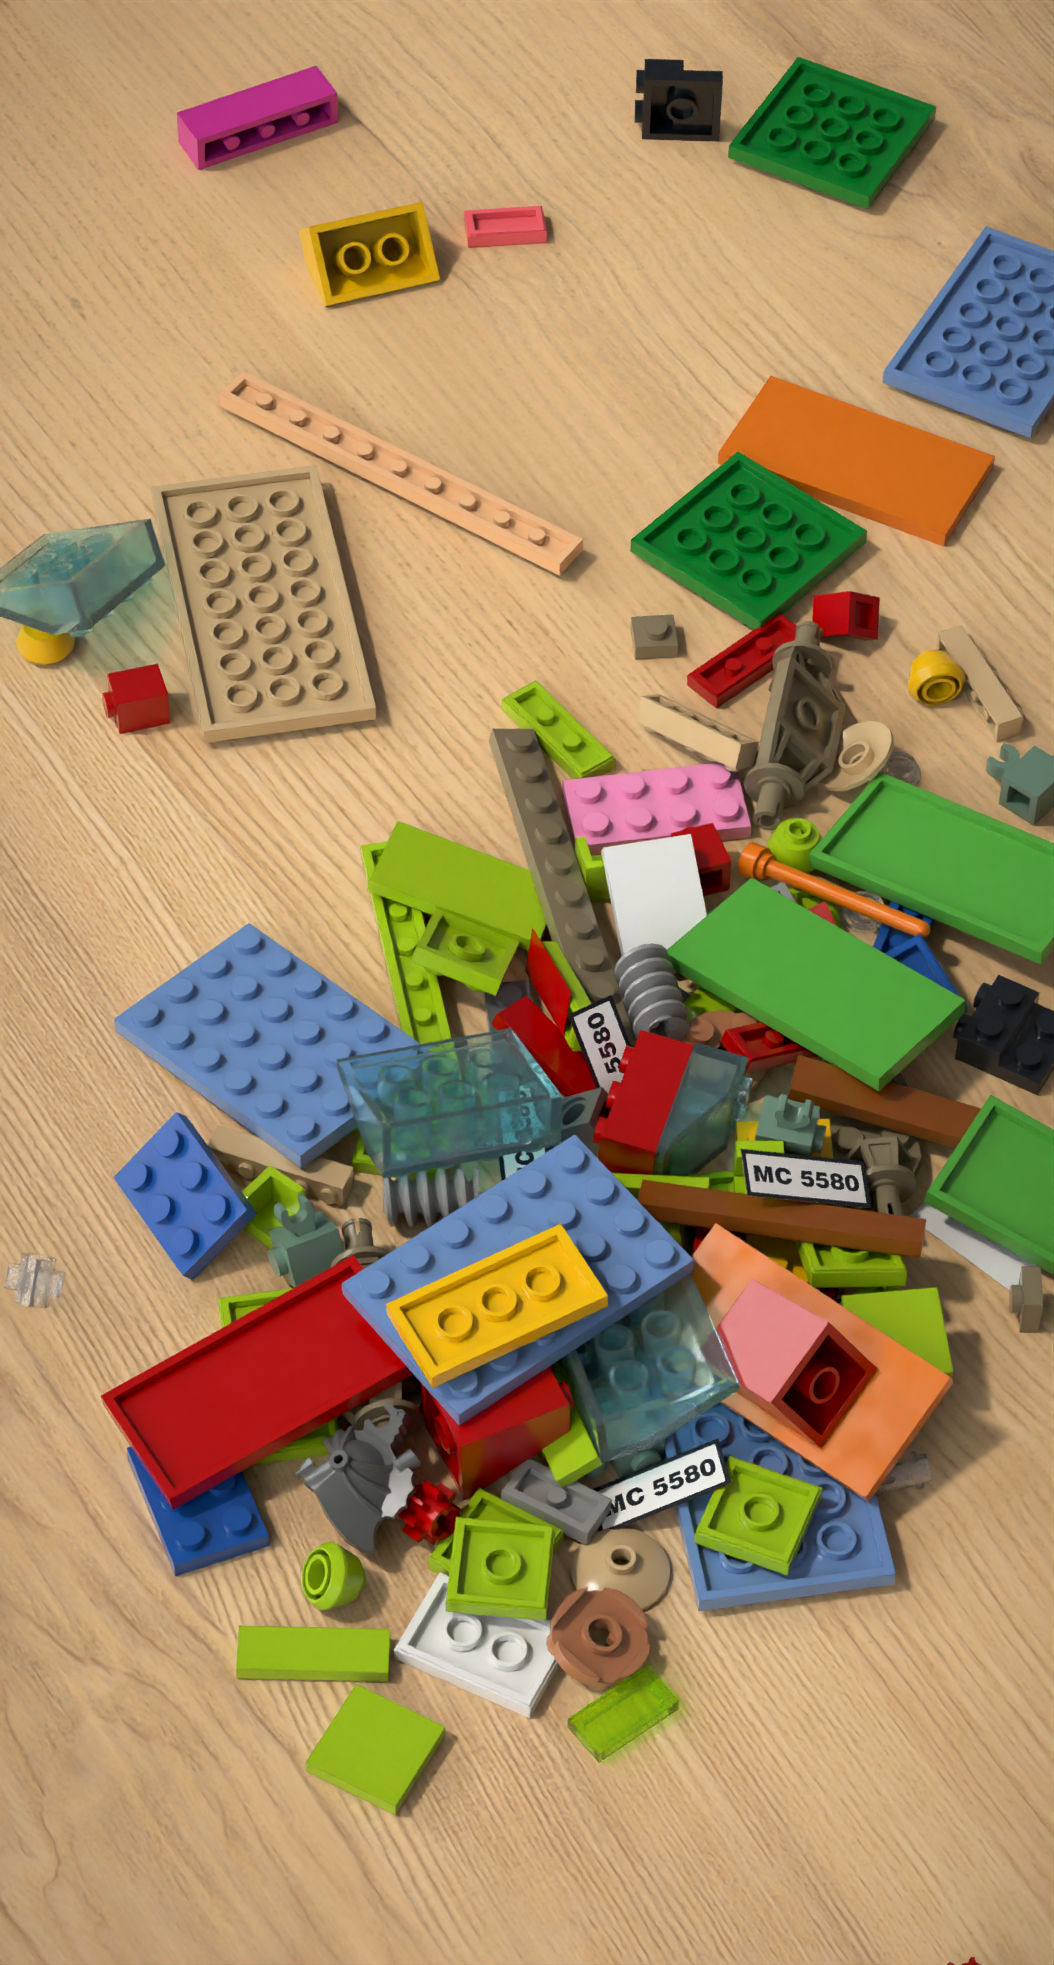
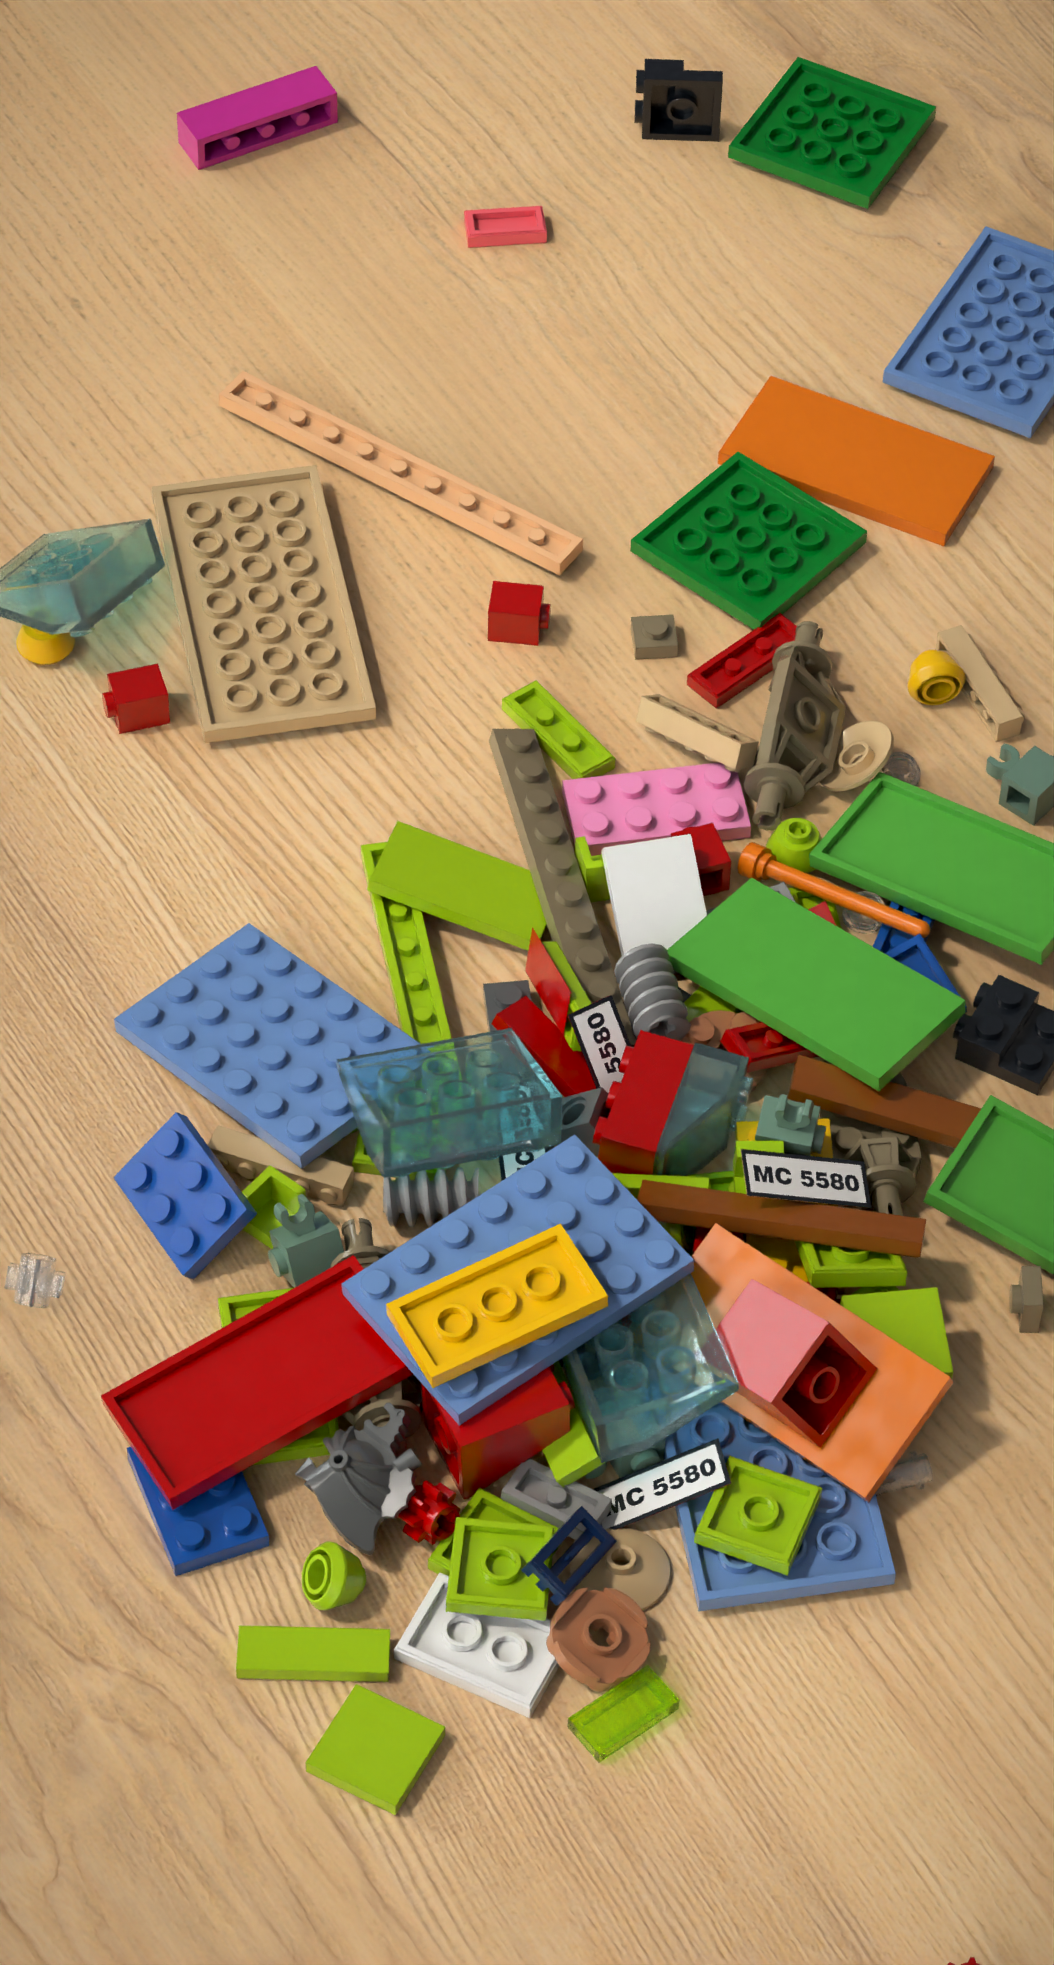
(370, 254): yellow slope -> none
(465, 952): lime plate -> none
(517, 613): none -> red brick
(547, 1576): none -> dark blue tile
(847, 615): red panel -> none
(981, 1251): white sticker -> none

